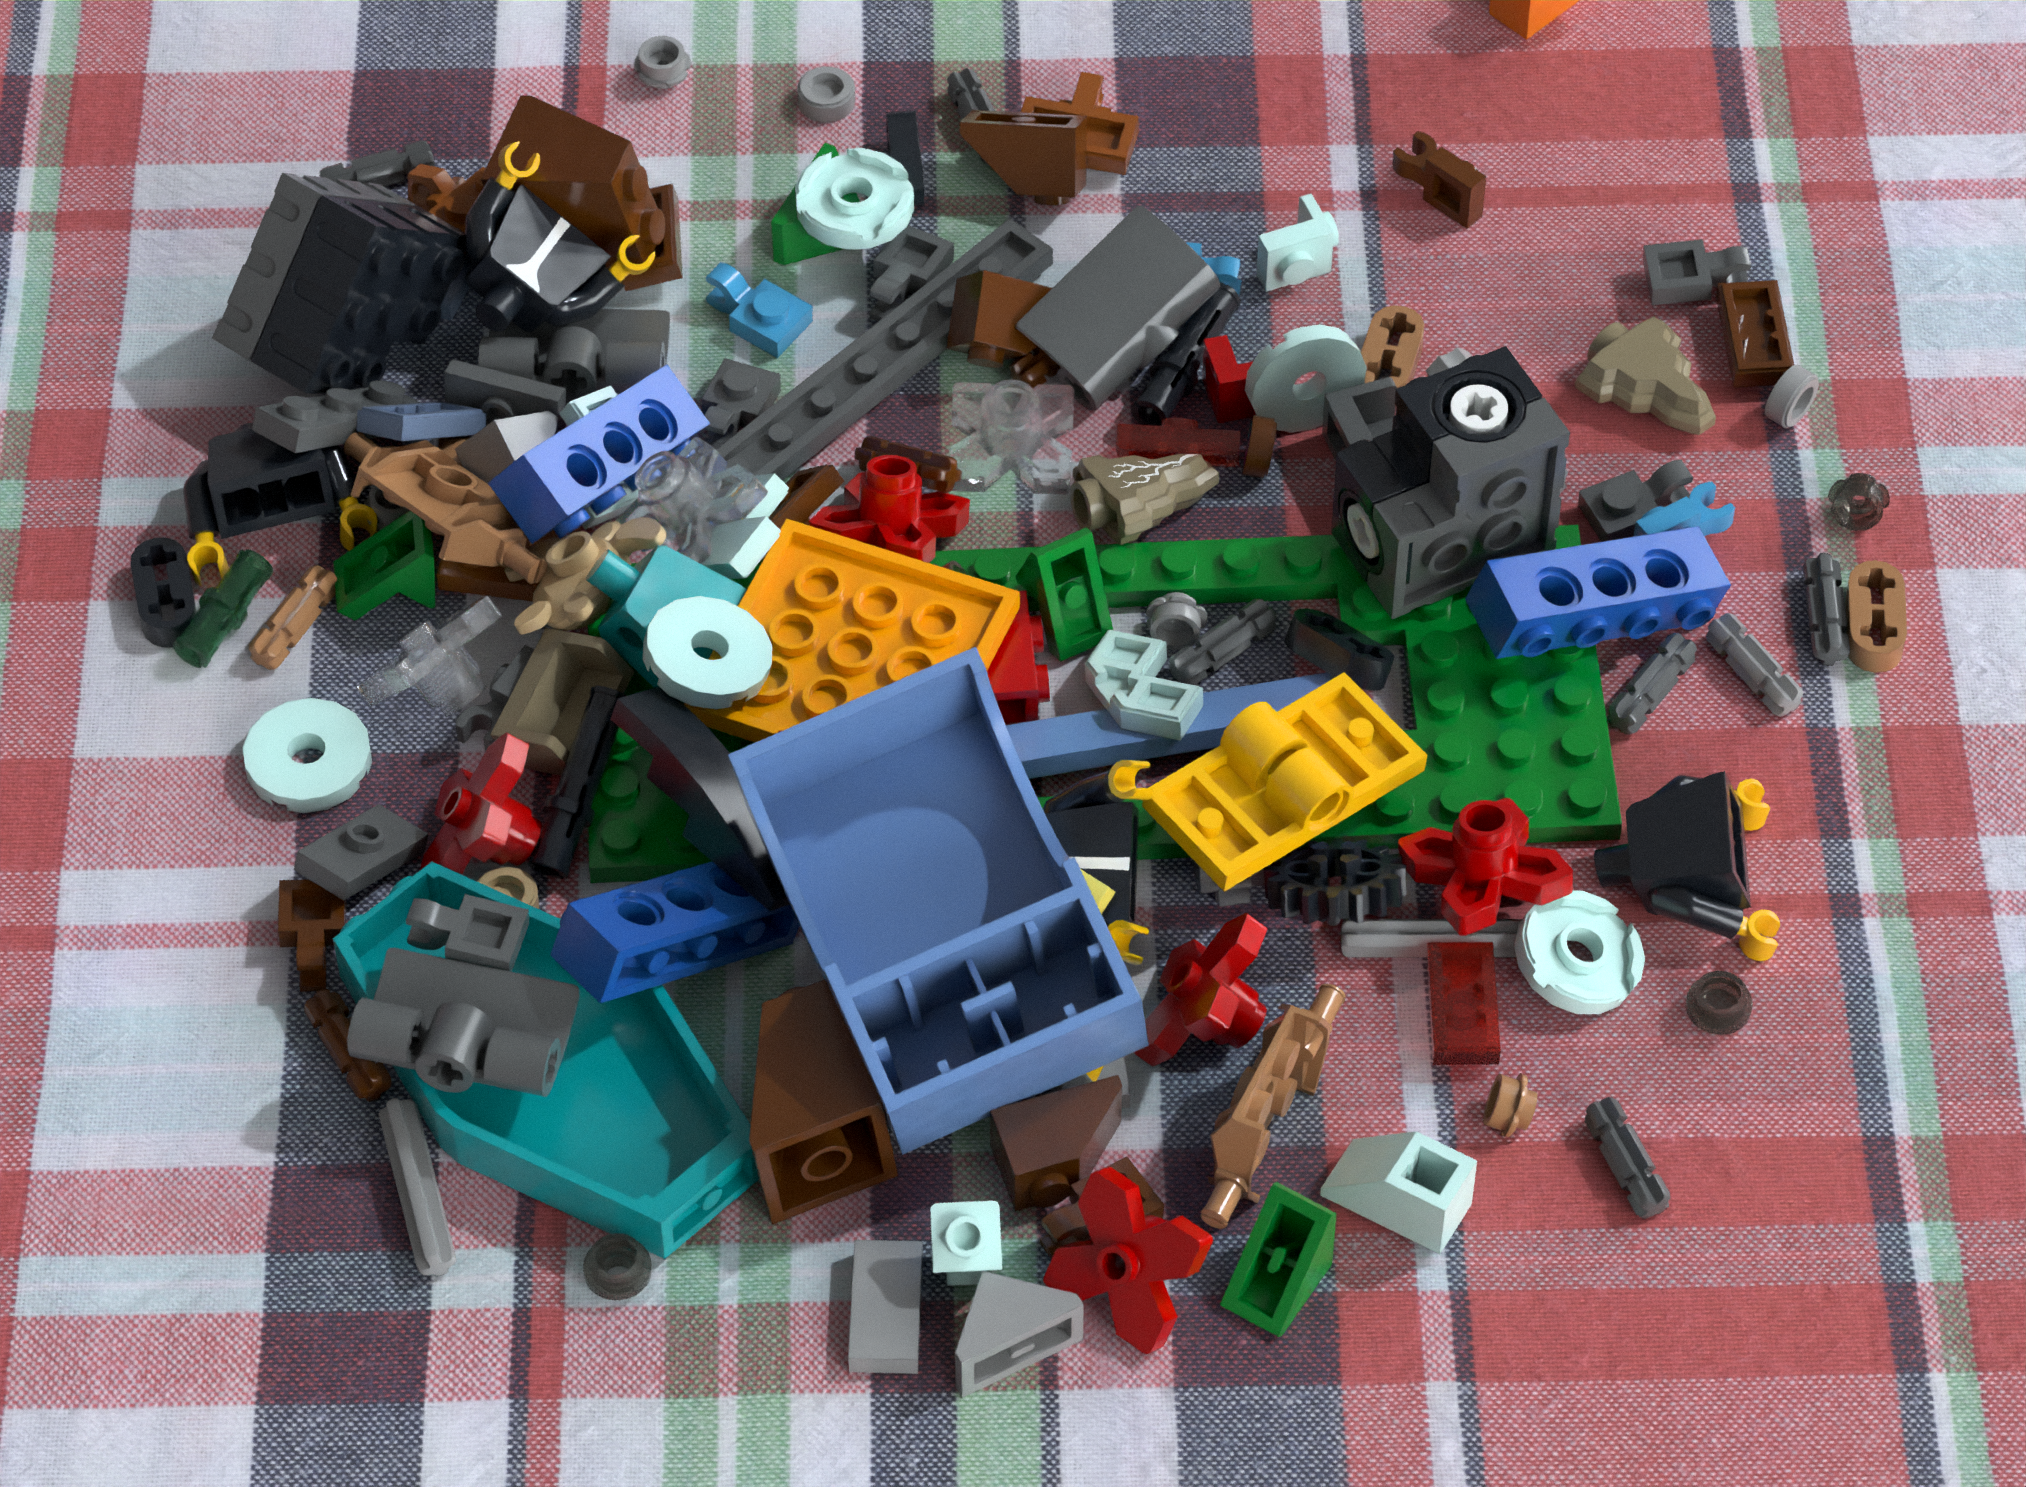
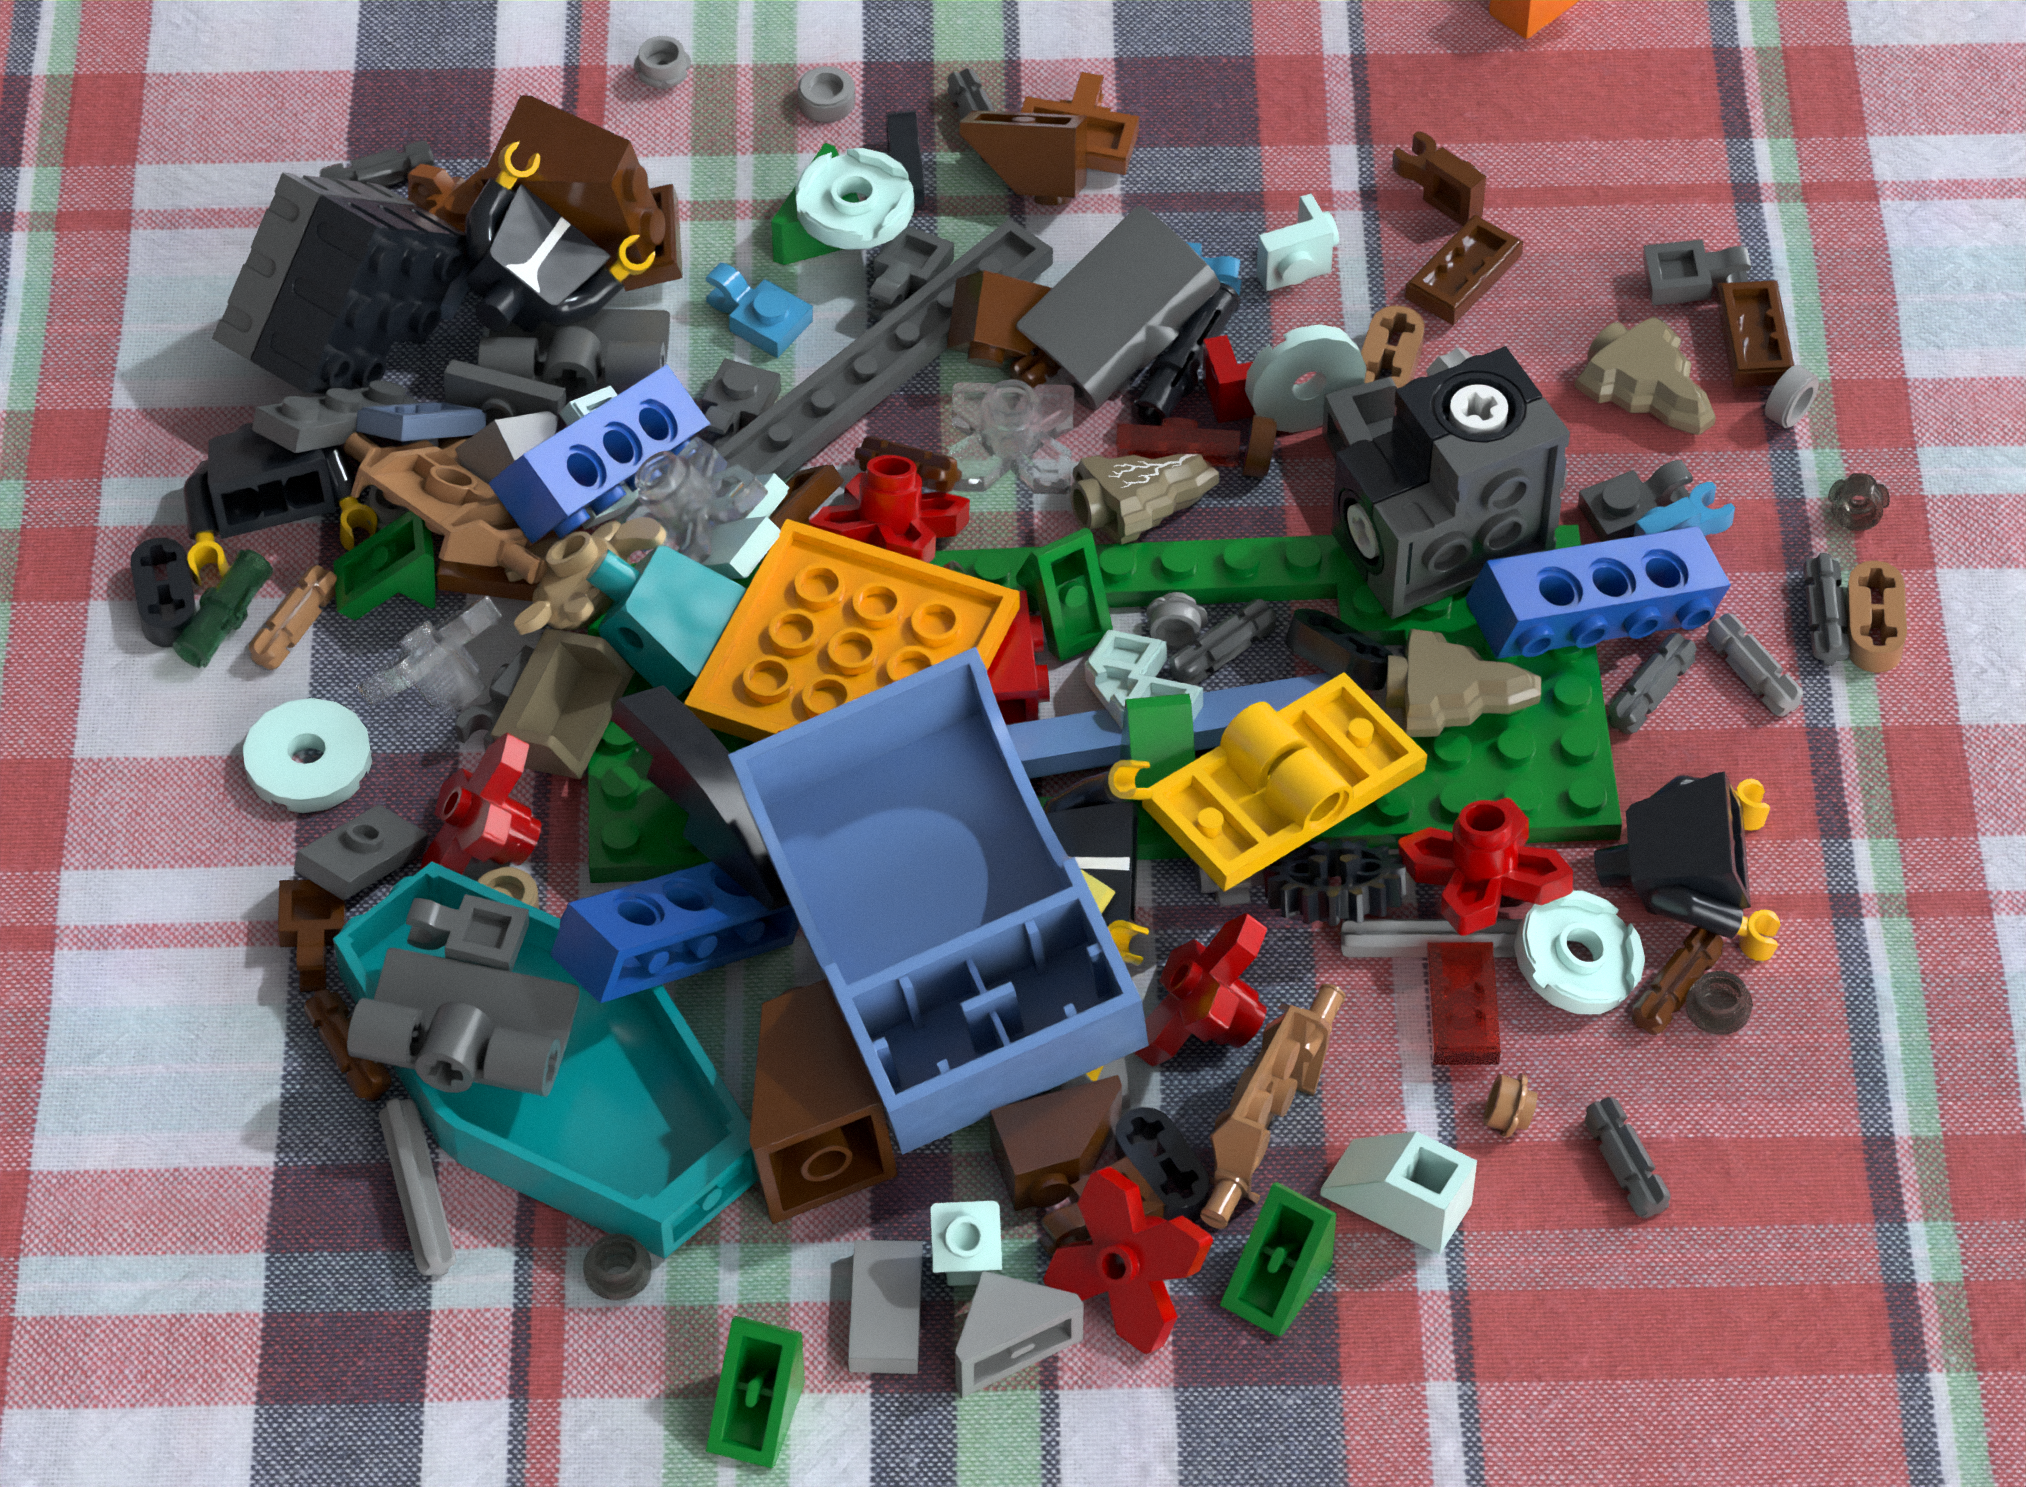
(571, 804): black pin -> none
(714, 625): light aqua tile -> none
(756, 1392): none -> green slope
(1158, 732): none -> green slope
(1172, 1159): none -> black beam
(1452, 685): none -> dark tan rock
(1463, 270): none -> reddish brown plate
(1675, 979): none -> reddish brown axle

